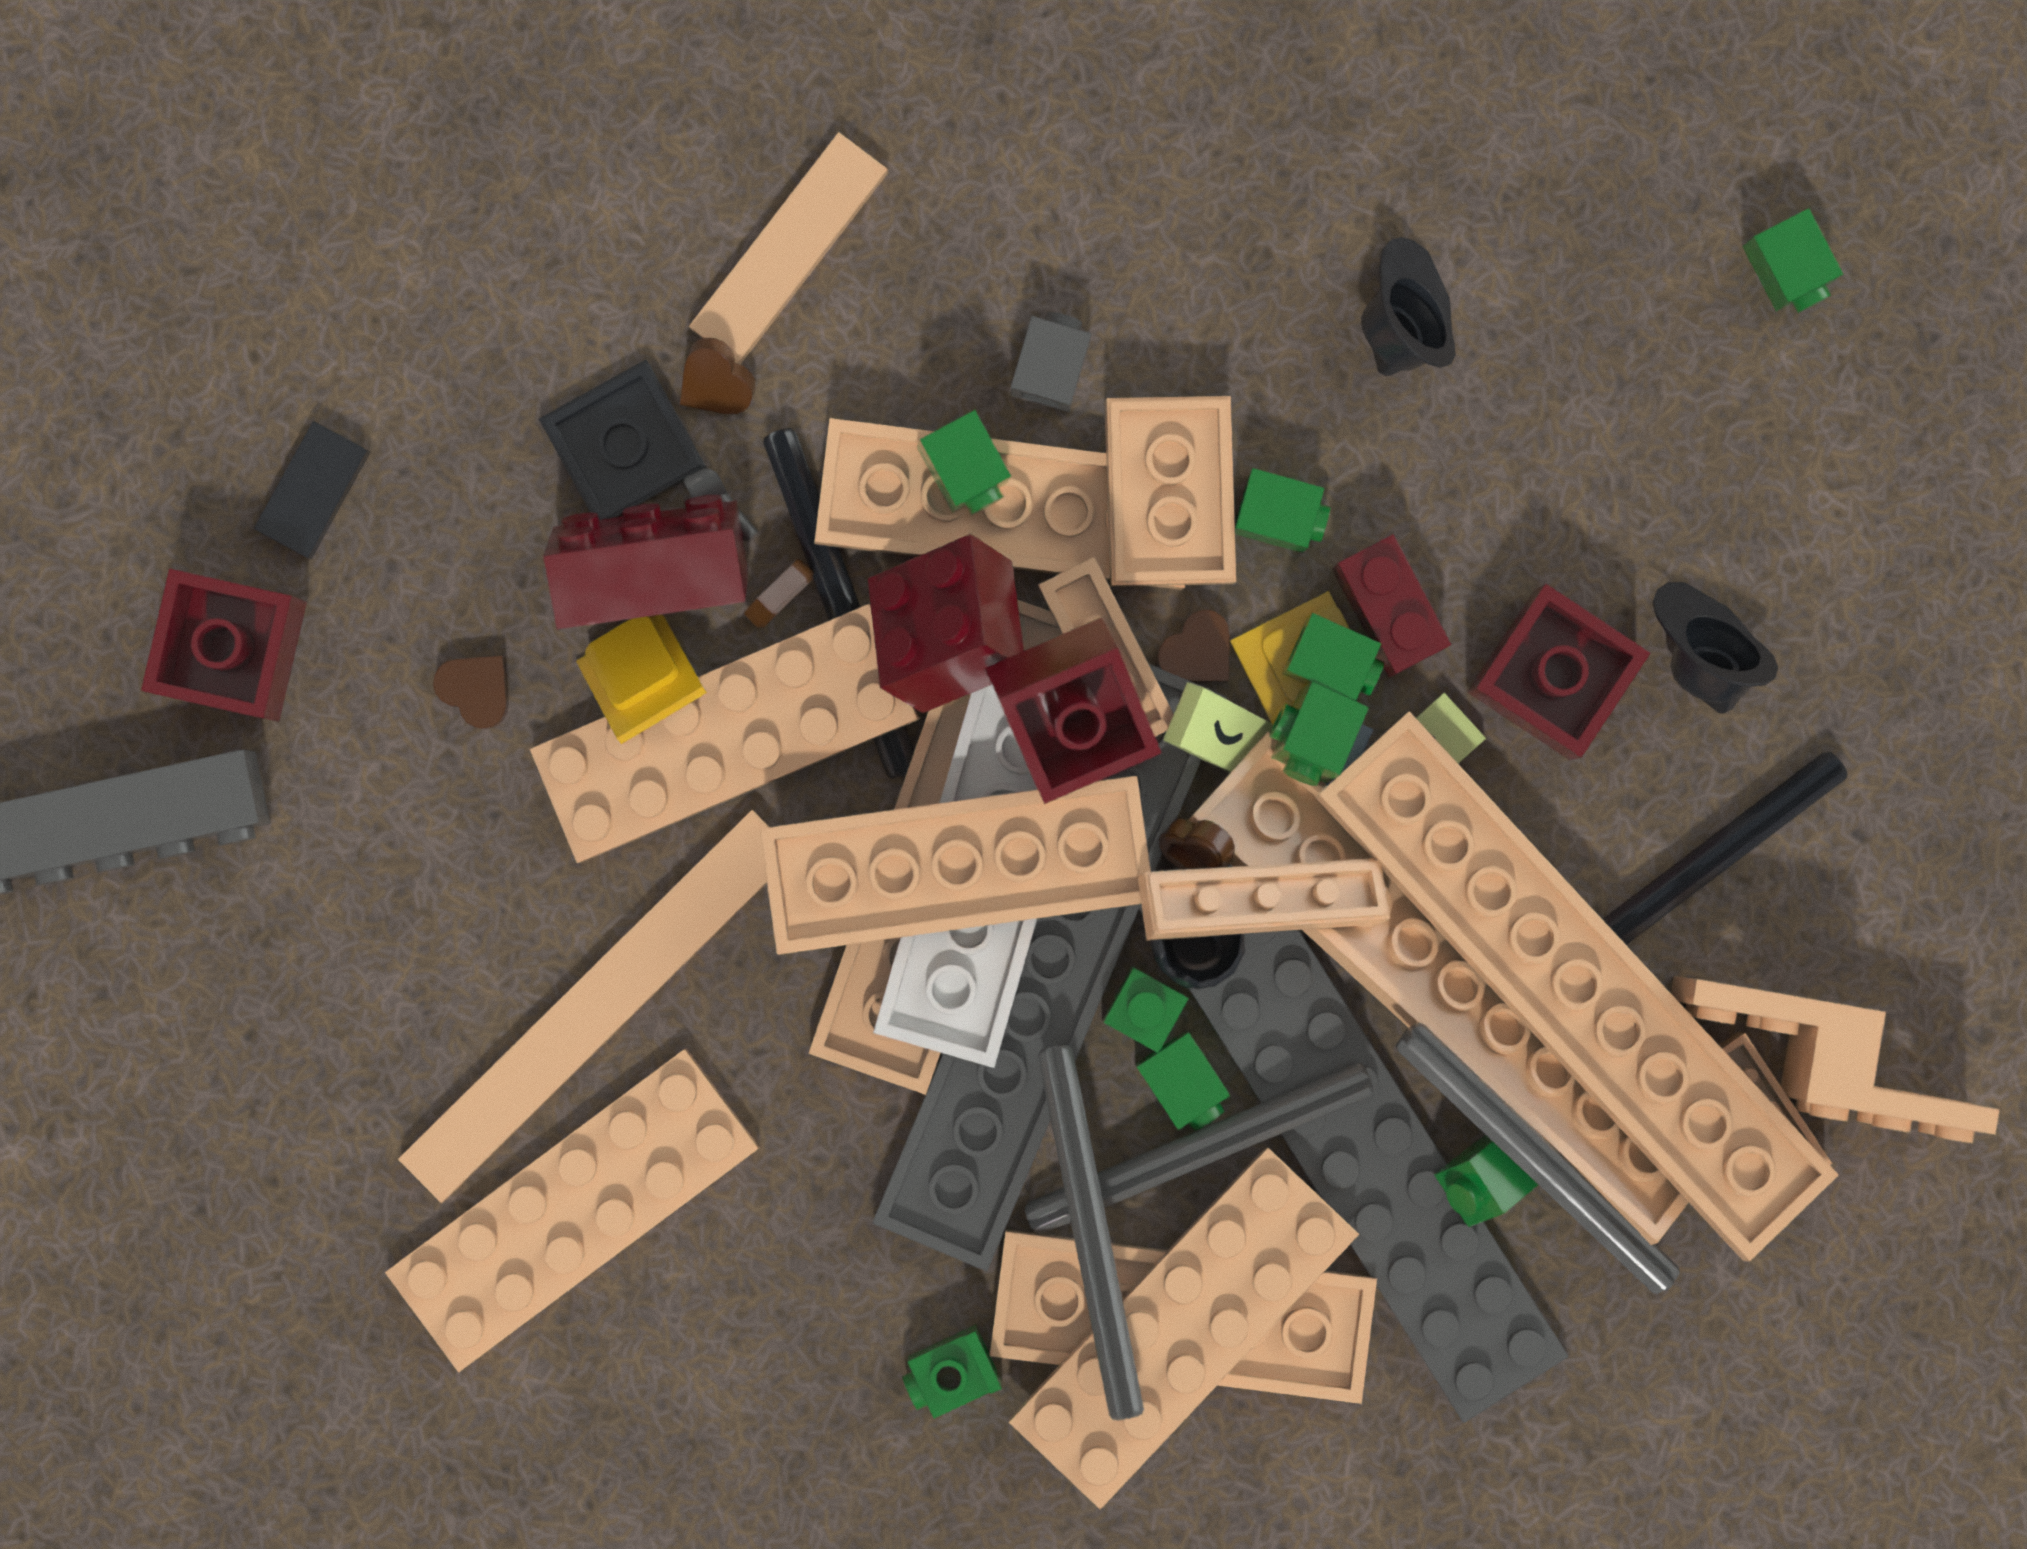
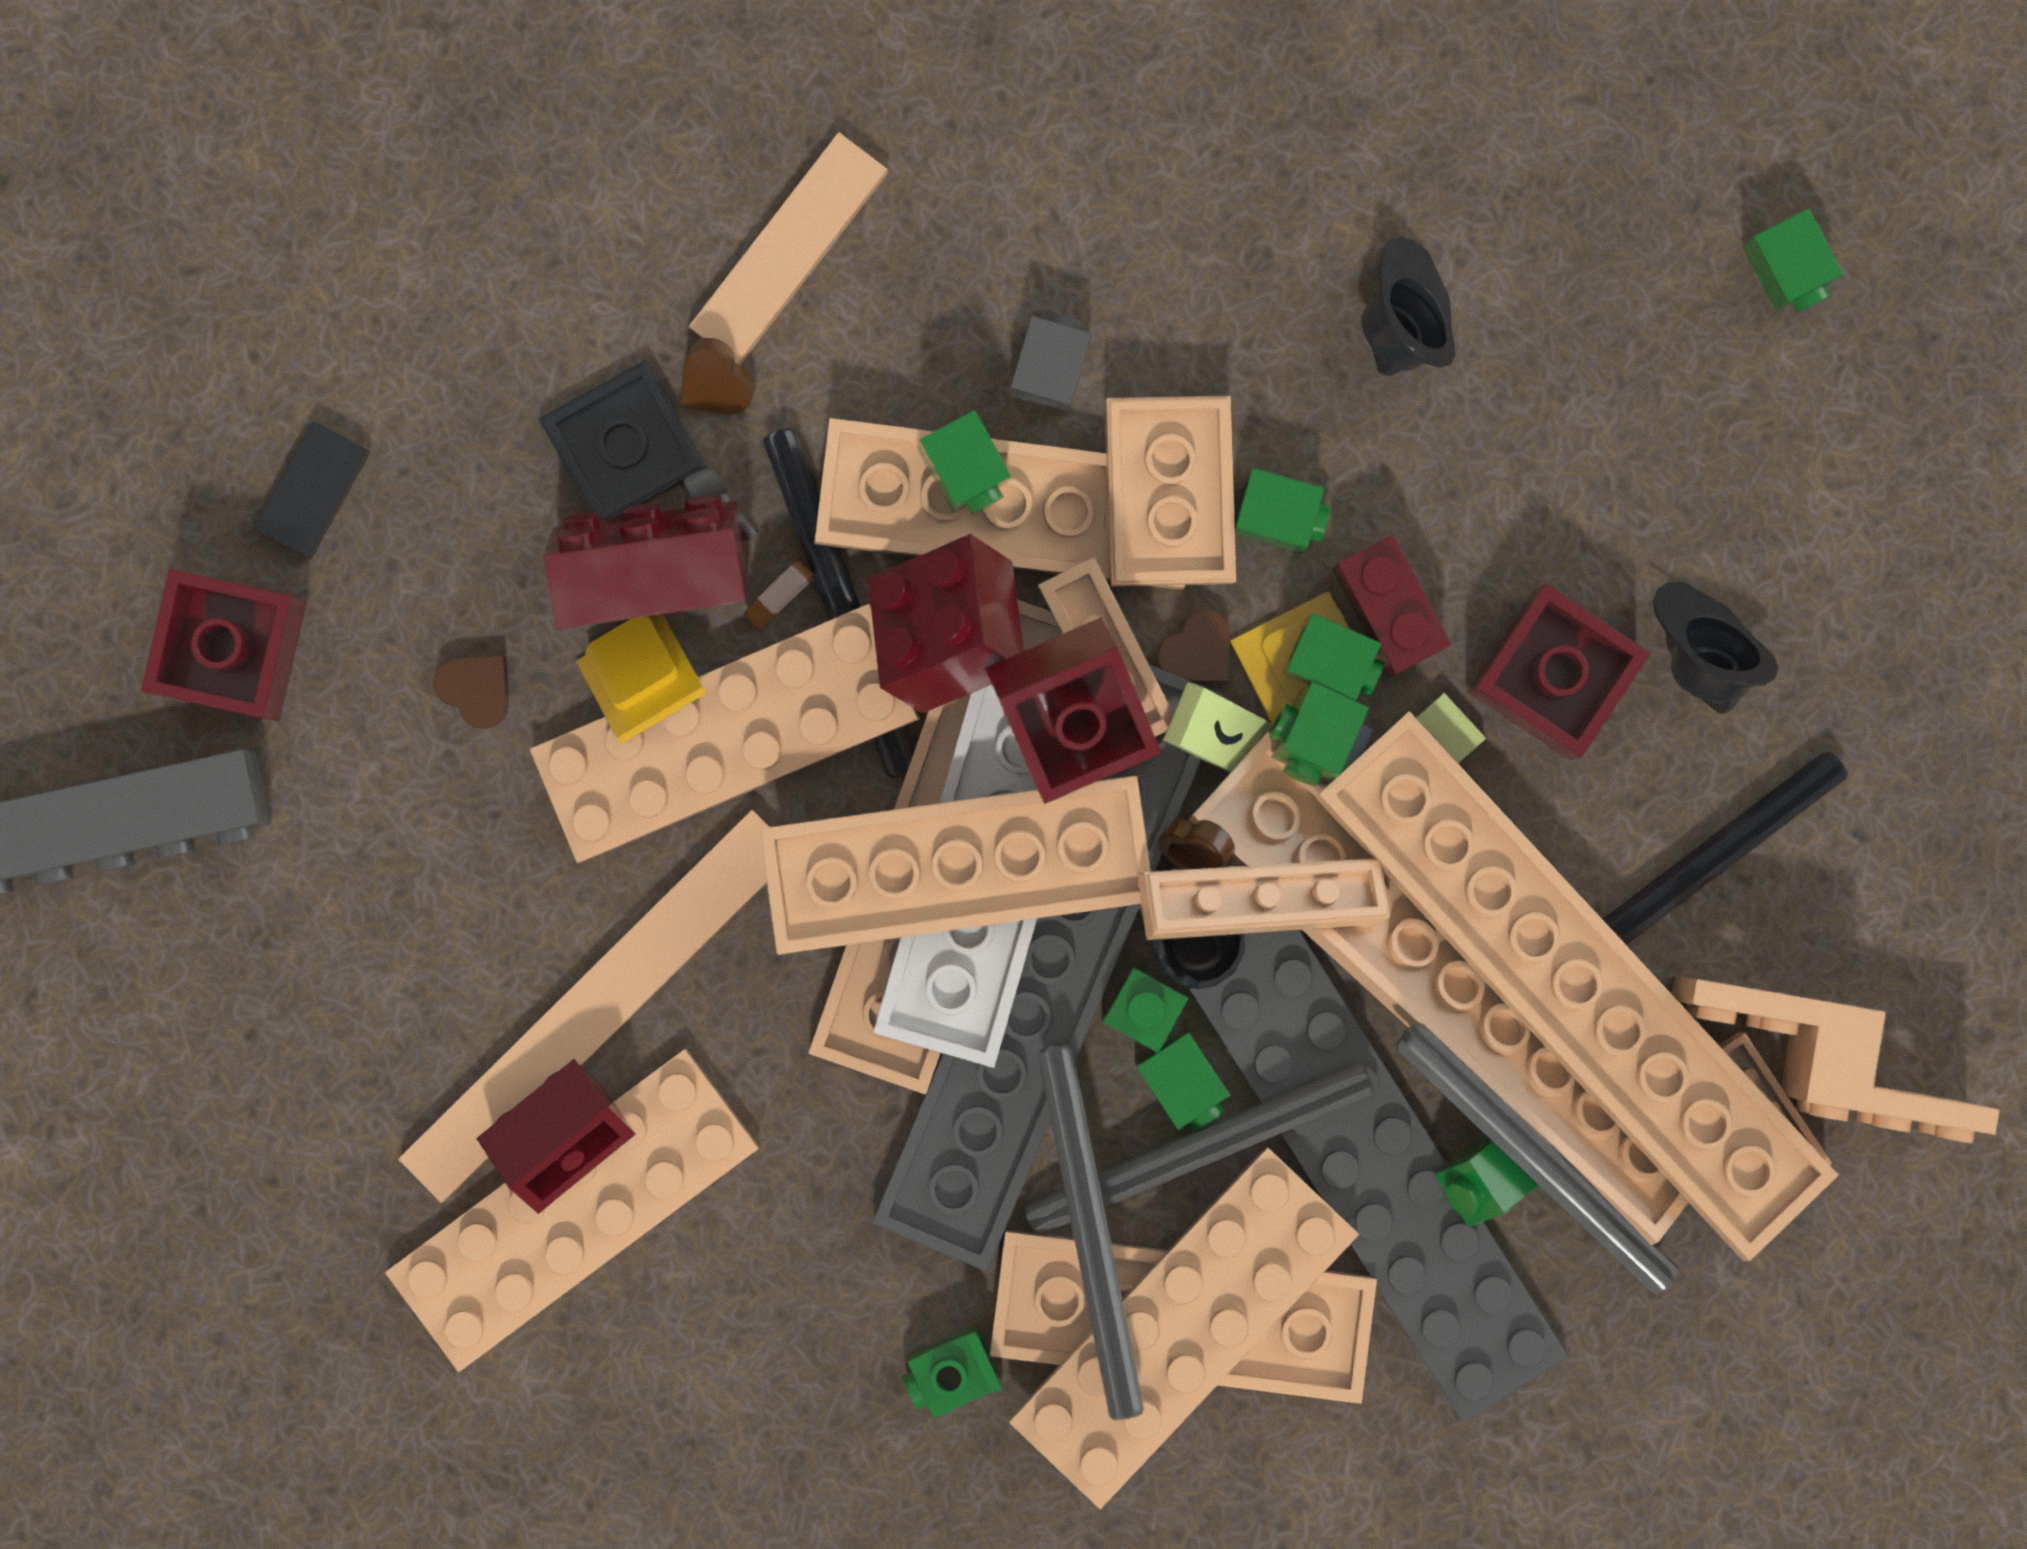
(555, 1136): none -> dark red brick

